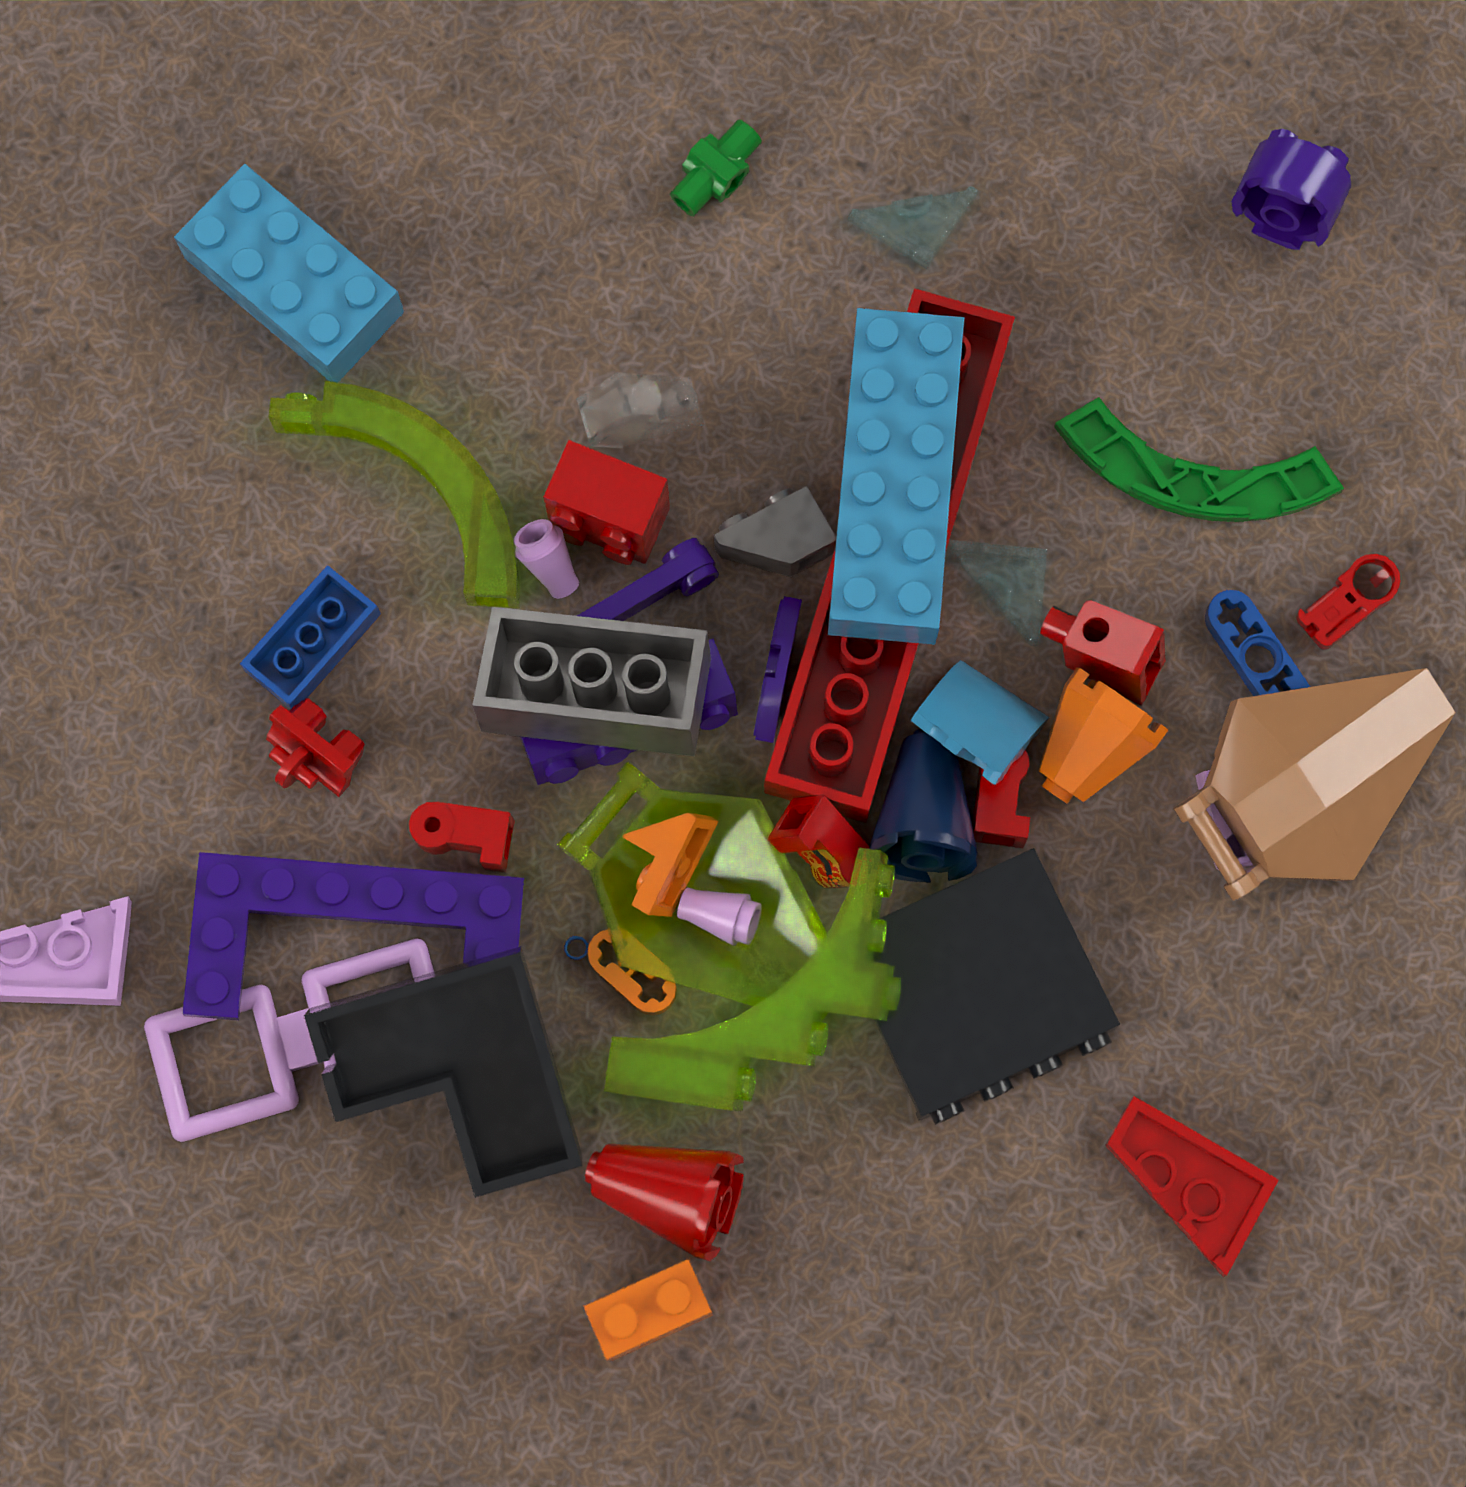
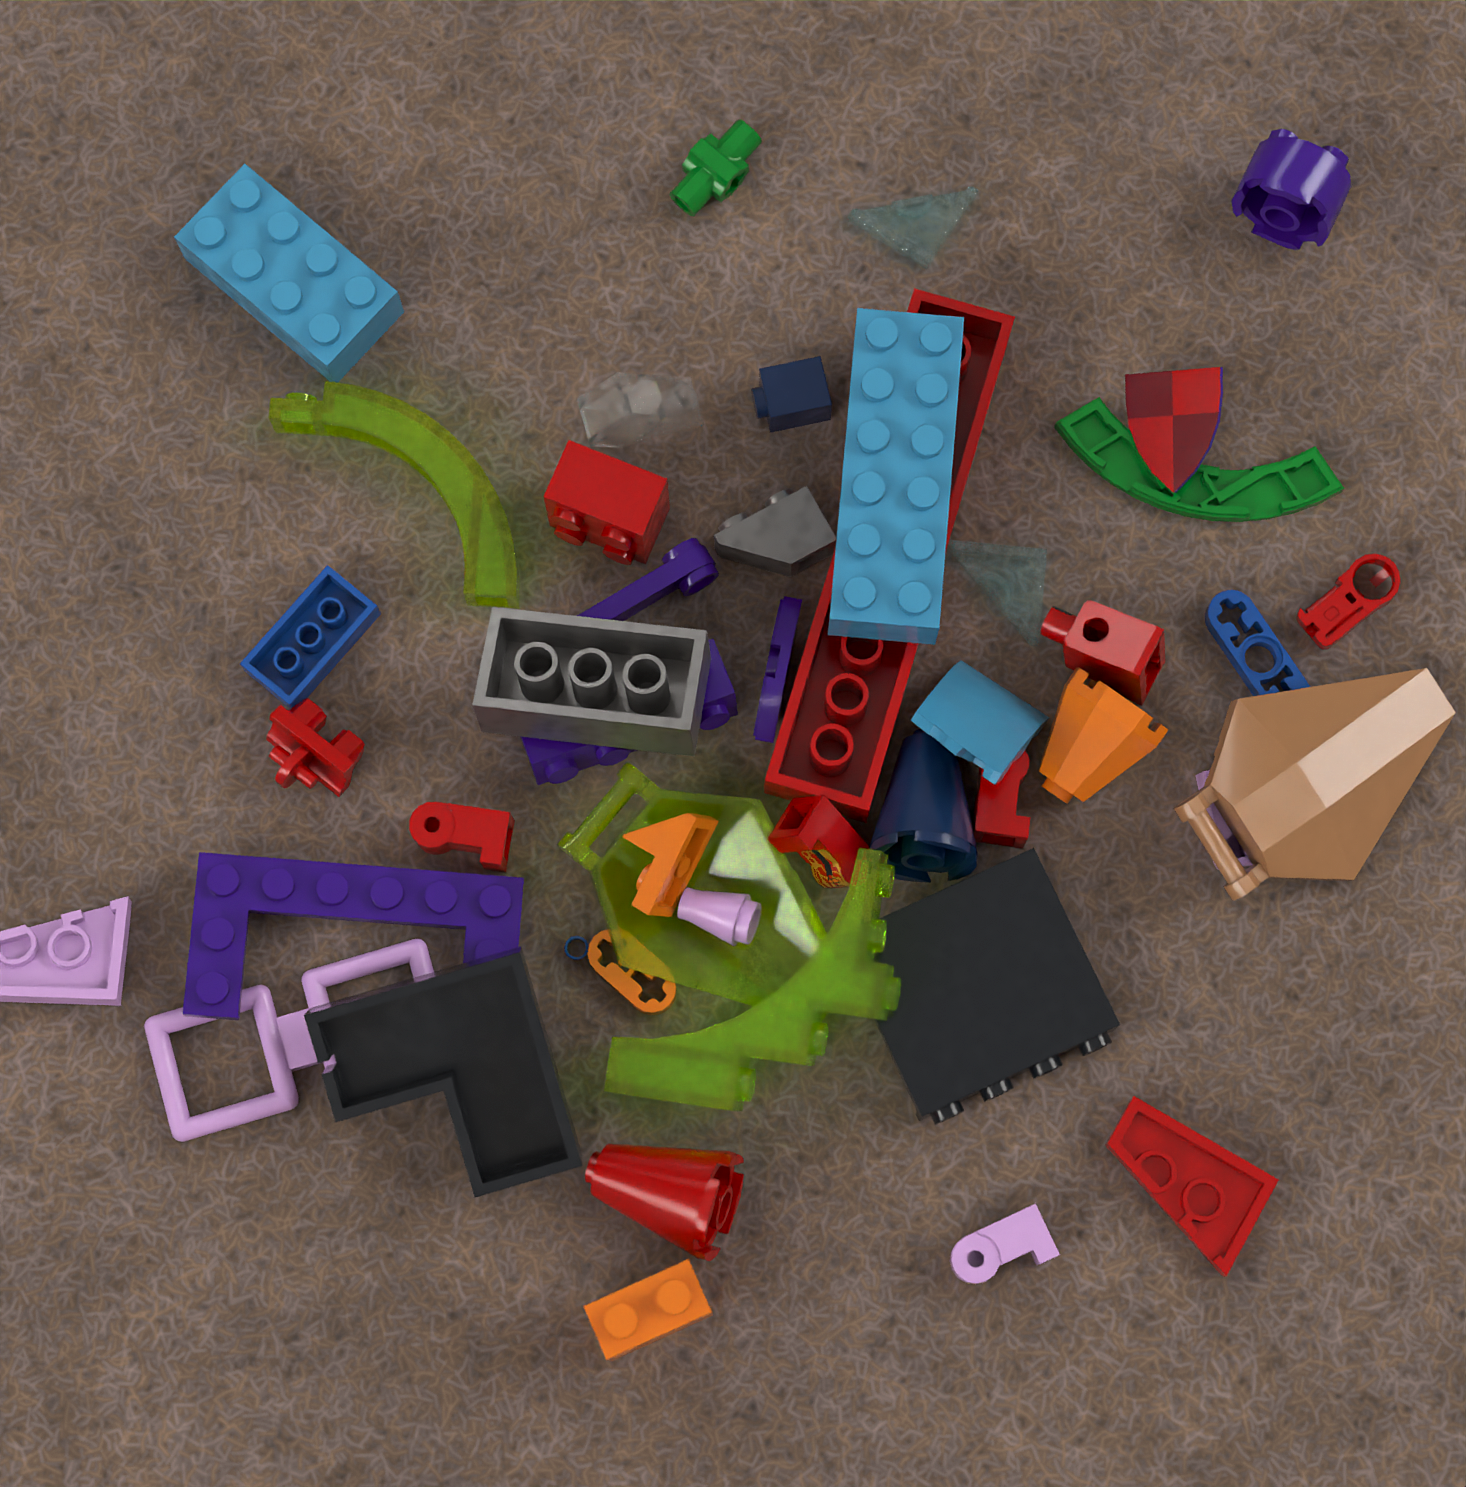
(546, 556): lavender cone -> none
(792, 394): none -> dark blue brick
(982, 1252): none -> lavender leg
(1174, 419): none -> shield

